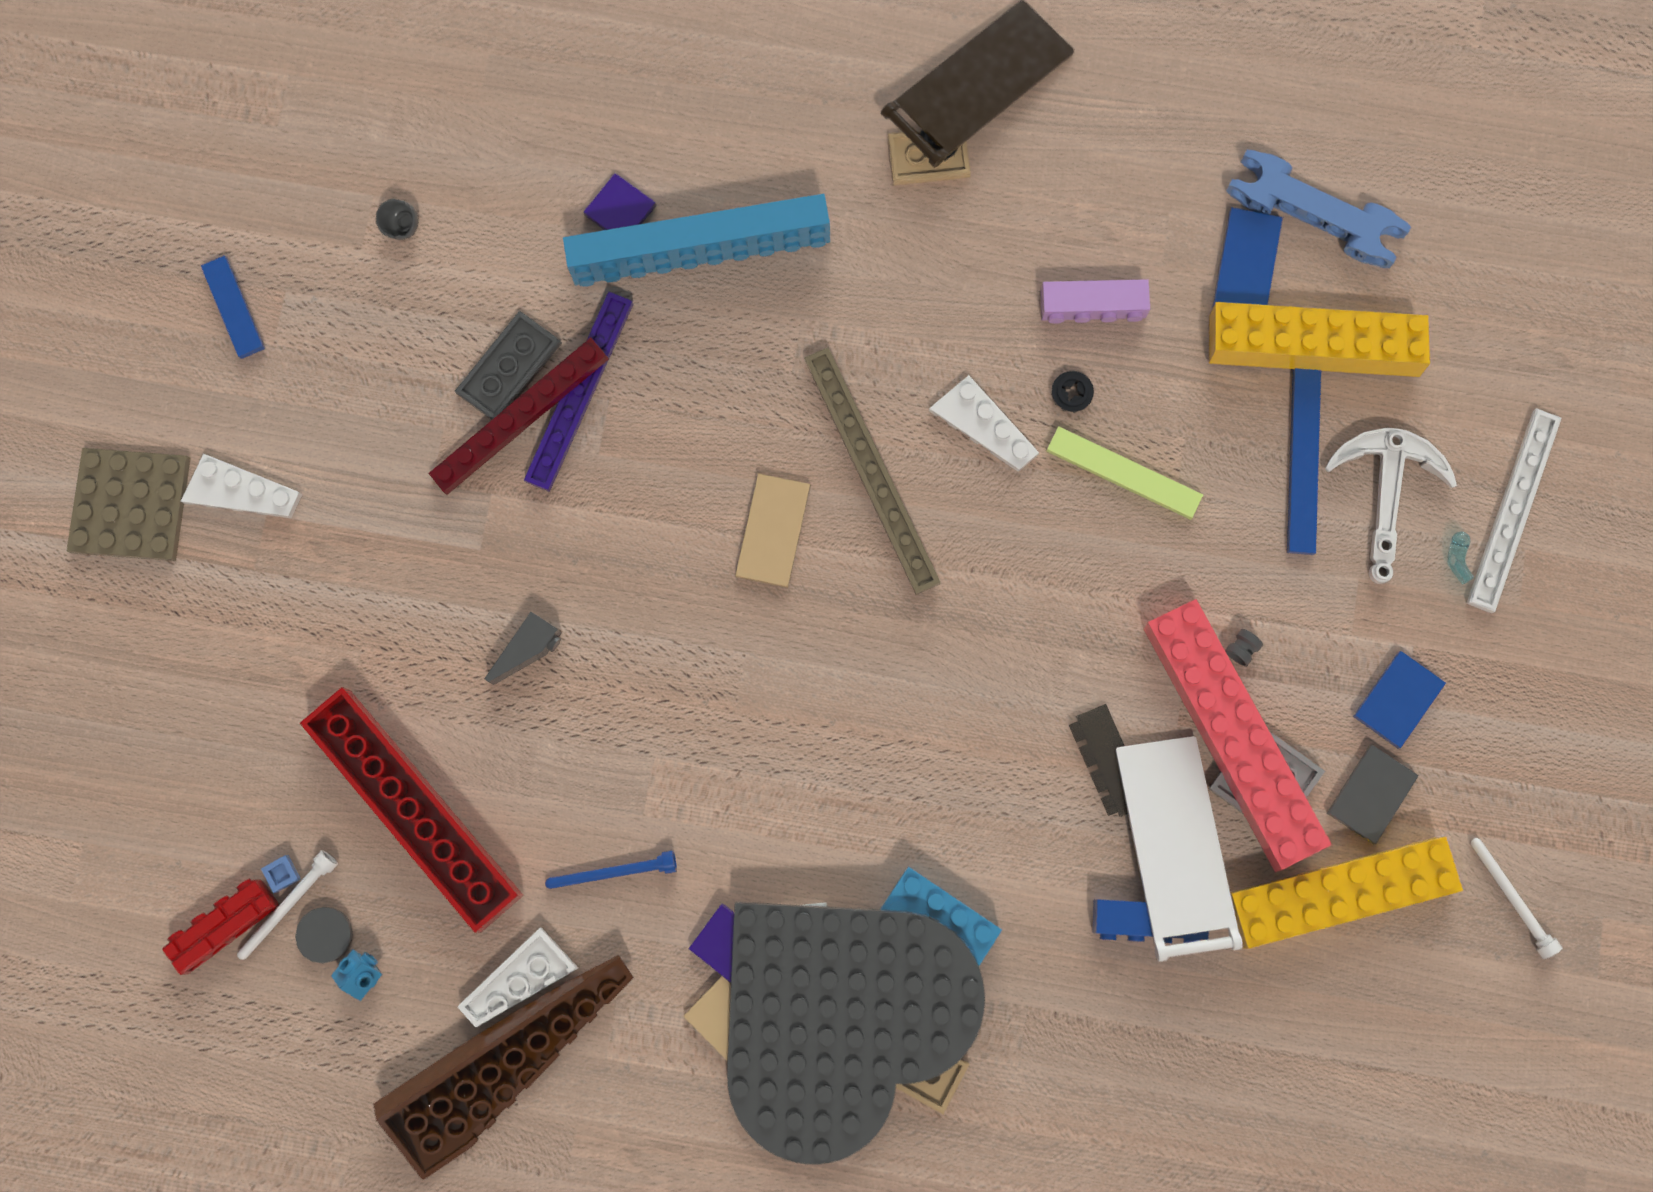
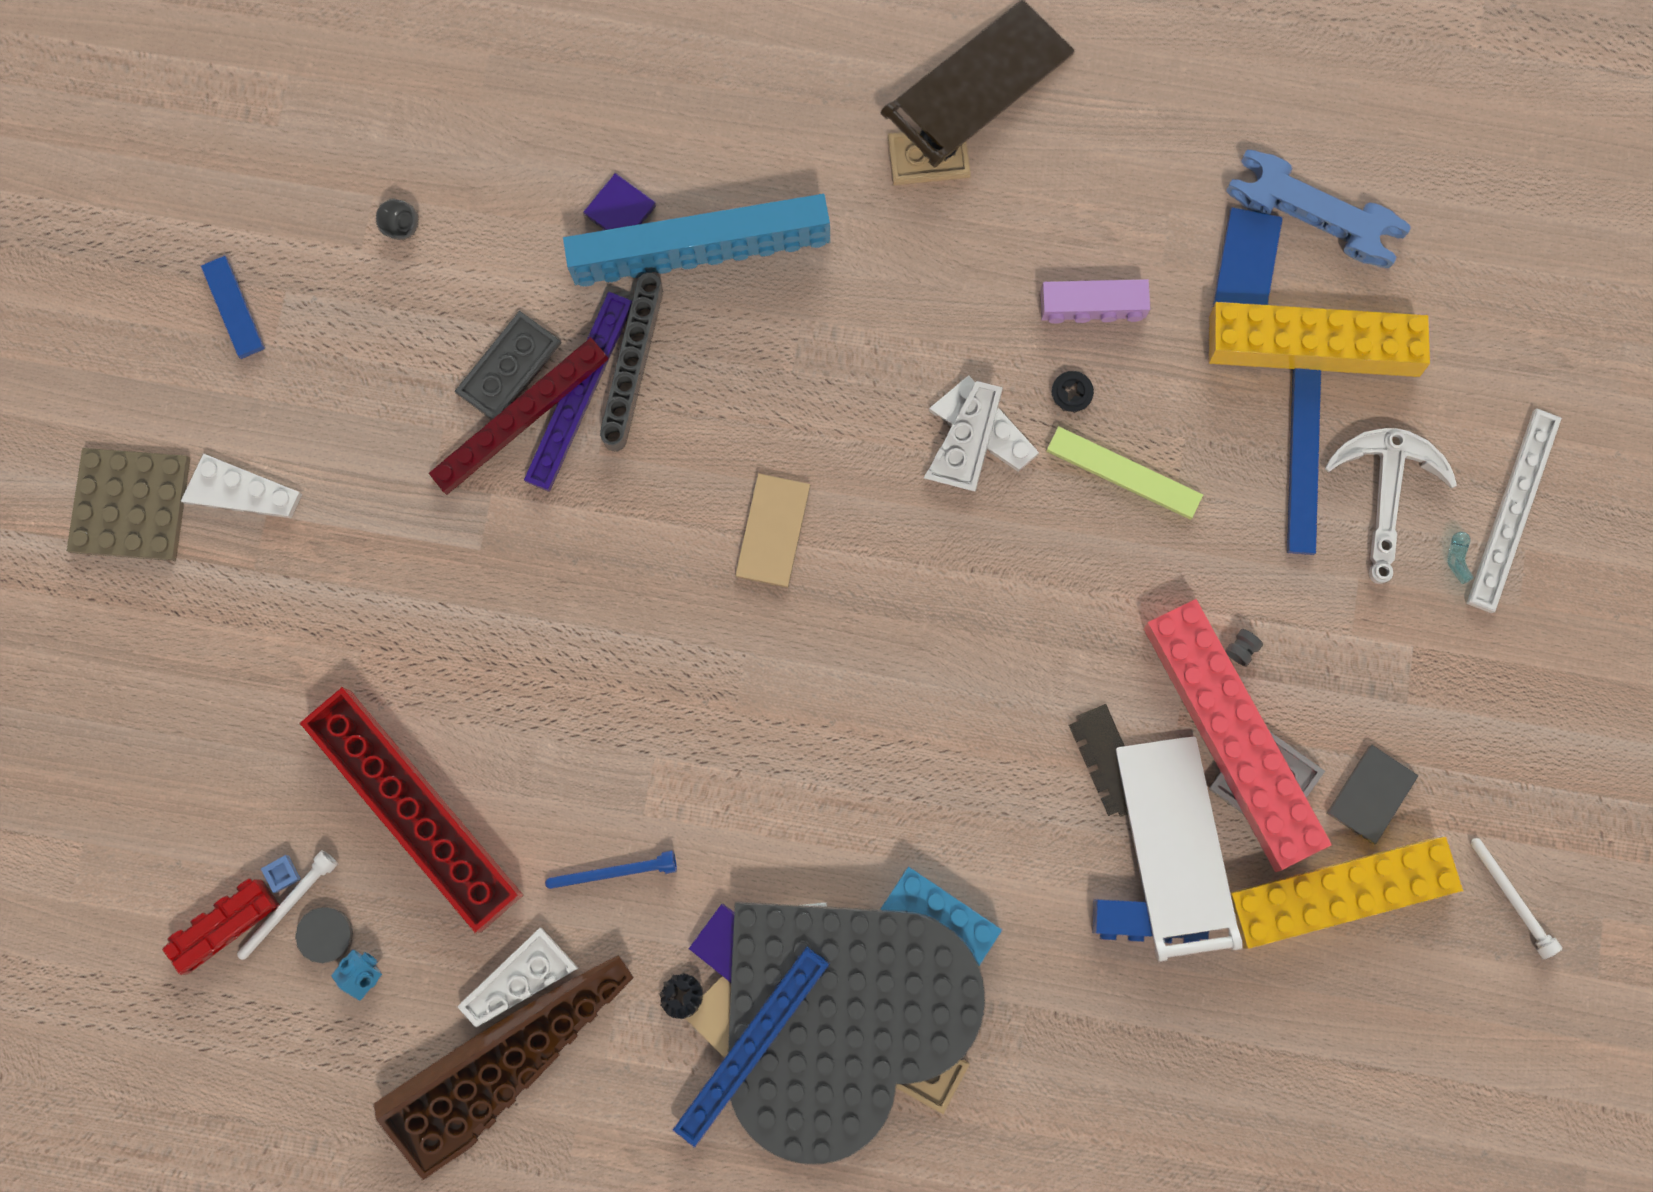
(527, 646): dark grey slope -> none
(632, 349): none -> dark grey beam
(692, 998): none -> black gear
(750, 1046): none -> blue tile
(872, 471): dark tan plate -> none
(965, 447): none -> white wing
(1399, 699): blue tile -> none

